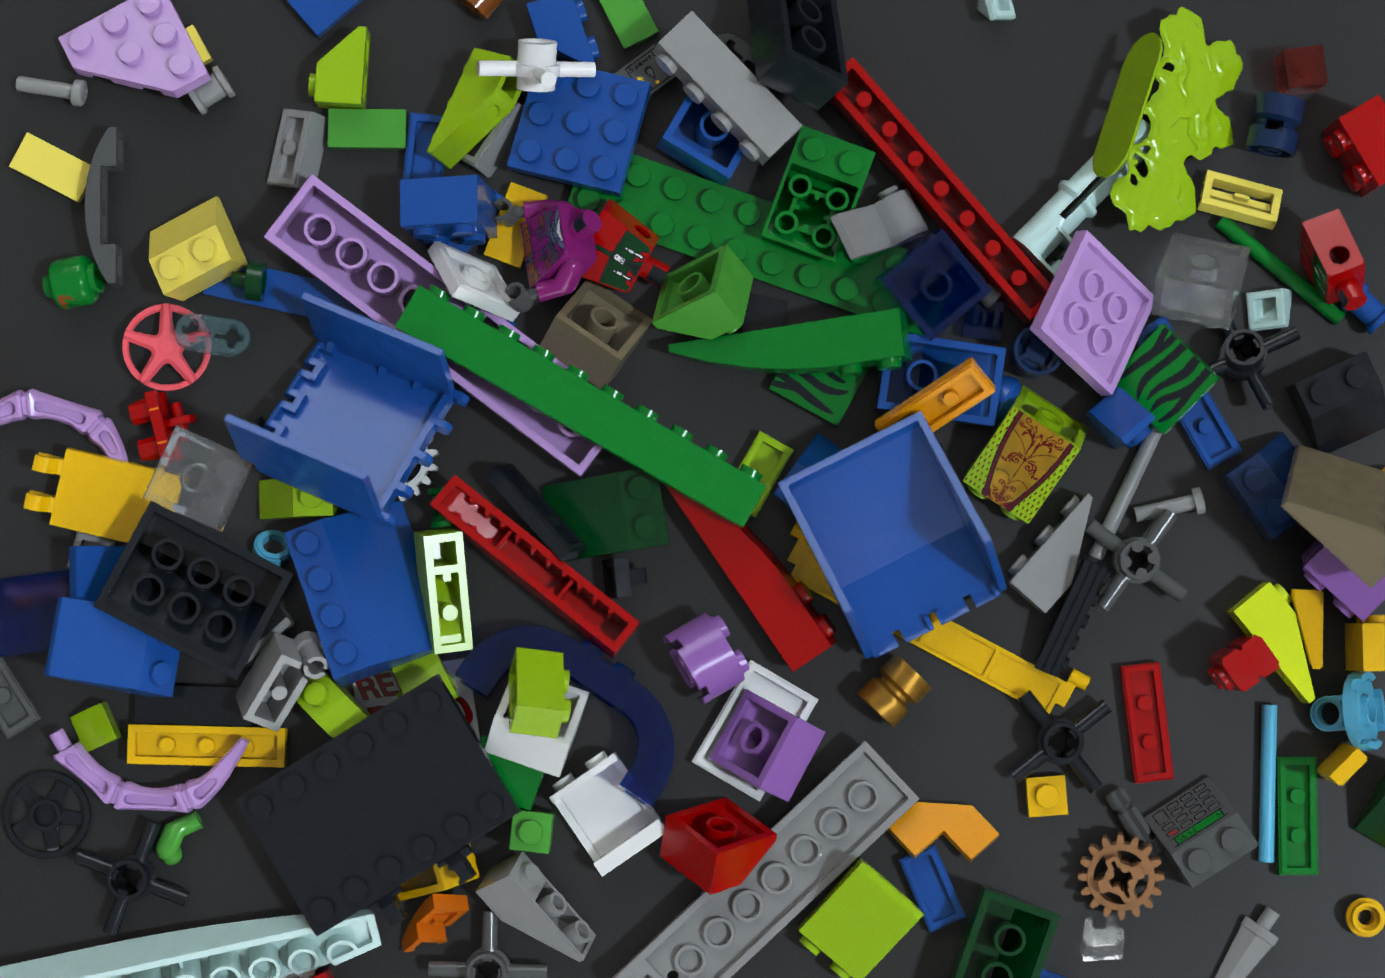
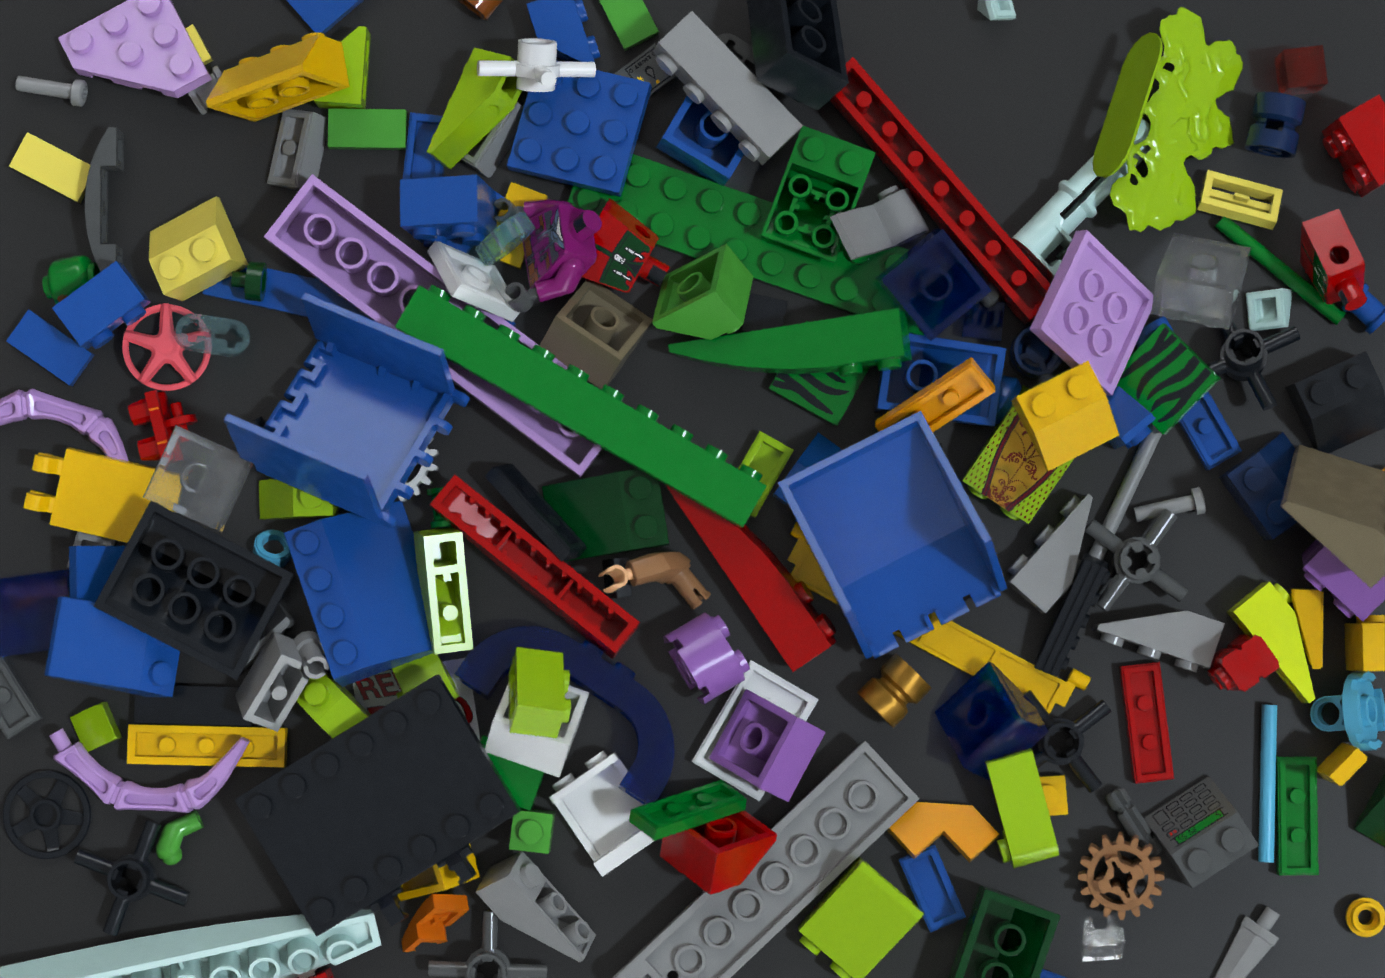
(50, 348): none -> blue tile
(102, 306): none -> blue brick
(281, 79): none -> yellow slope
(505, 238): none -> clear light blue beam
(663, 568): none -> medium nougat arm
(687, 810): none -> green tile
(989, 720): none -> clear blue slope
(1022, 810): none -> lime door
(1066, 415): none -> yellow slope
(1176, 634): none -> light grey slope

